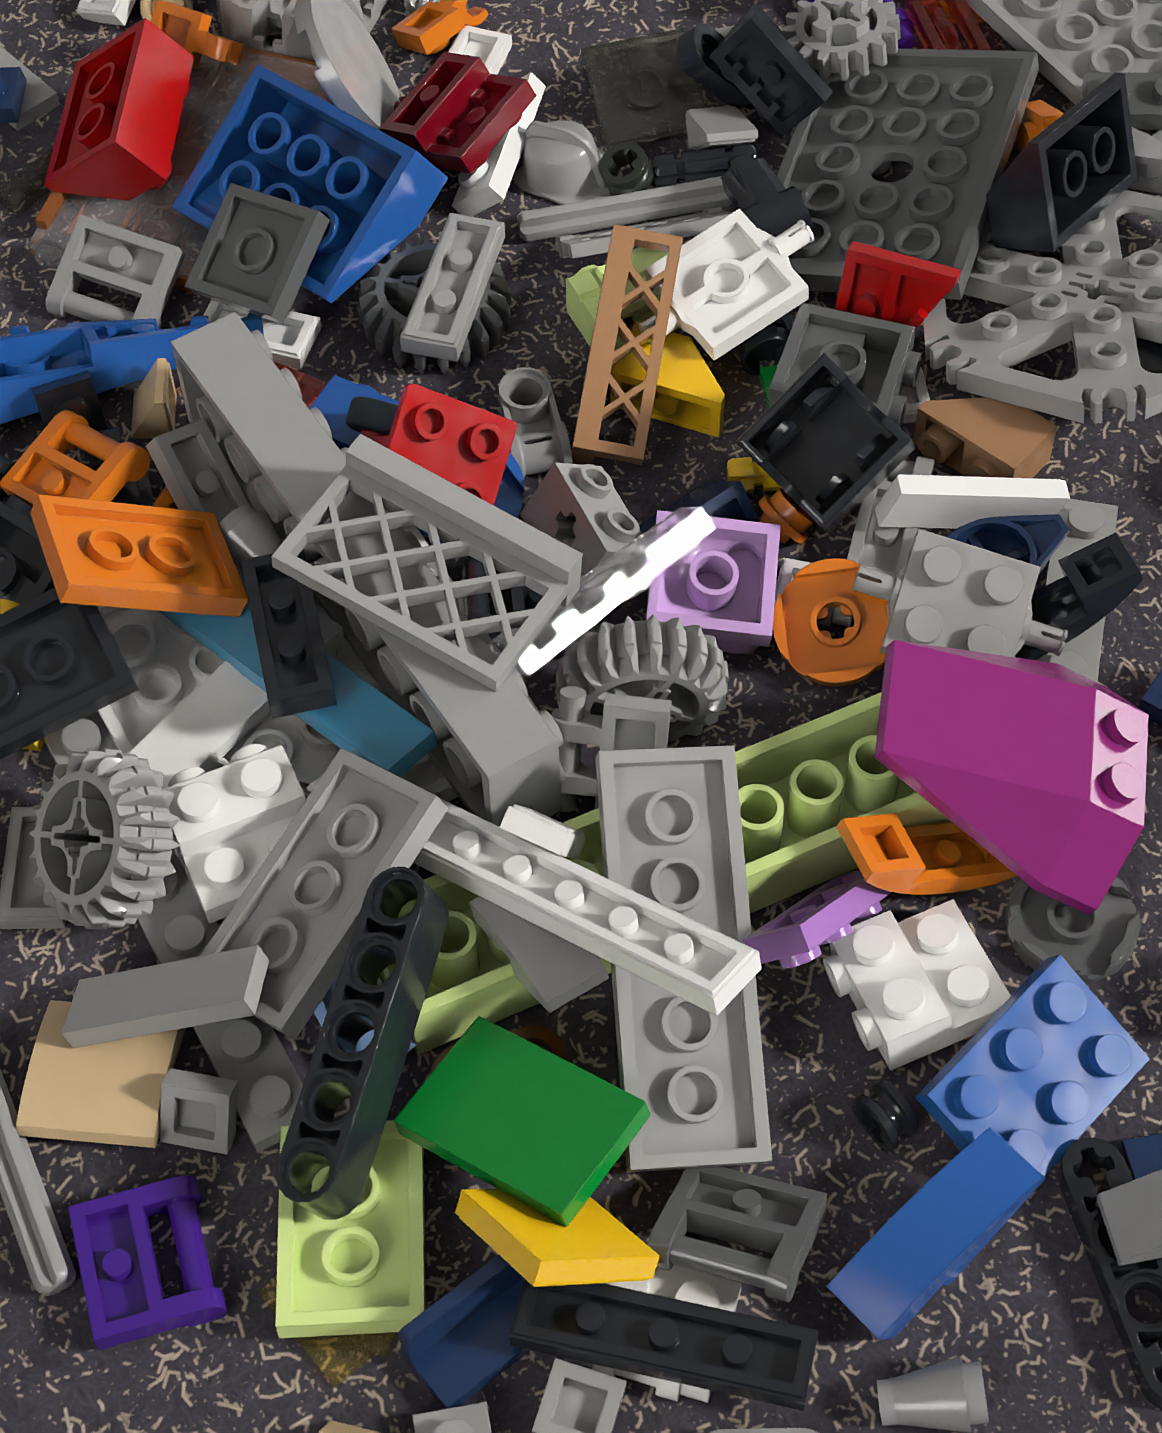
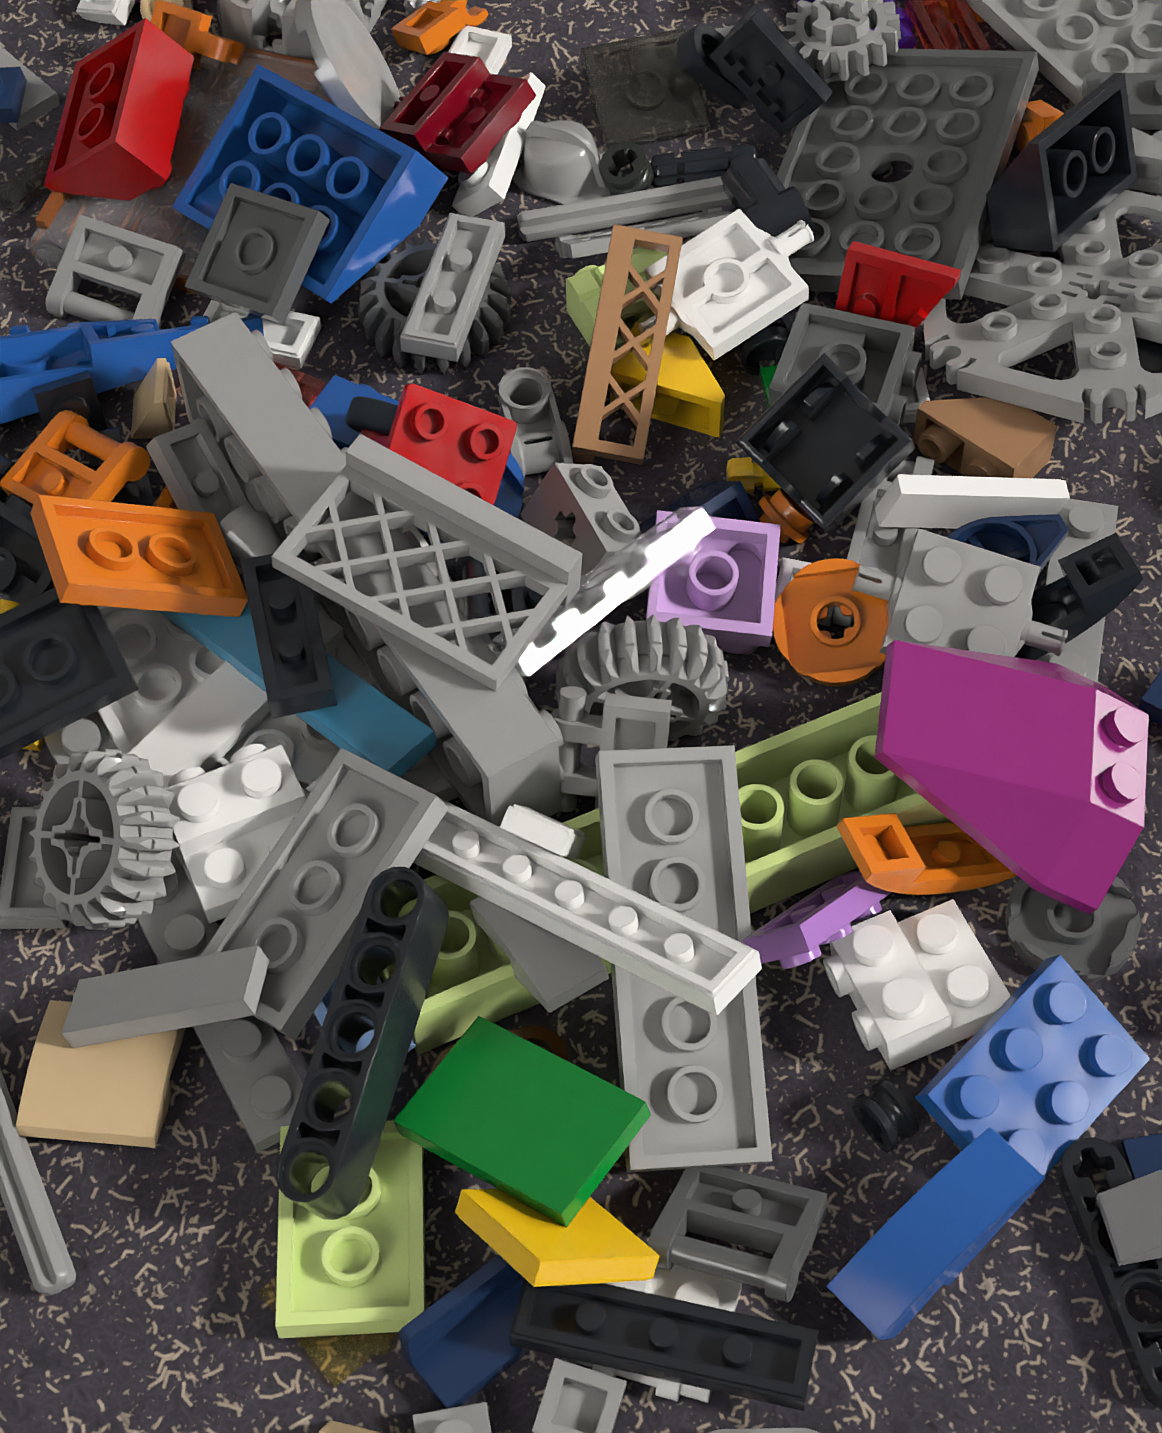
(122, 1268): dark purple plate -> none
(198, 1111): light grey plate -> none
(718, 128): light grey slope -> none
(935, 1397): light grey cone -> none

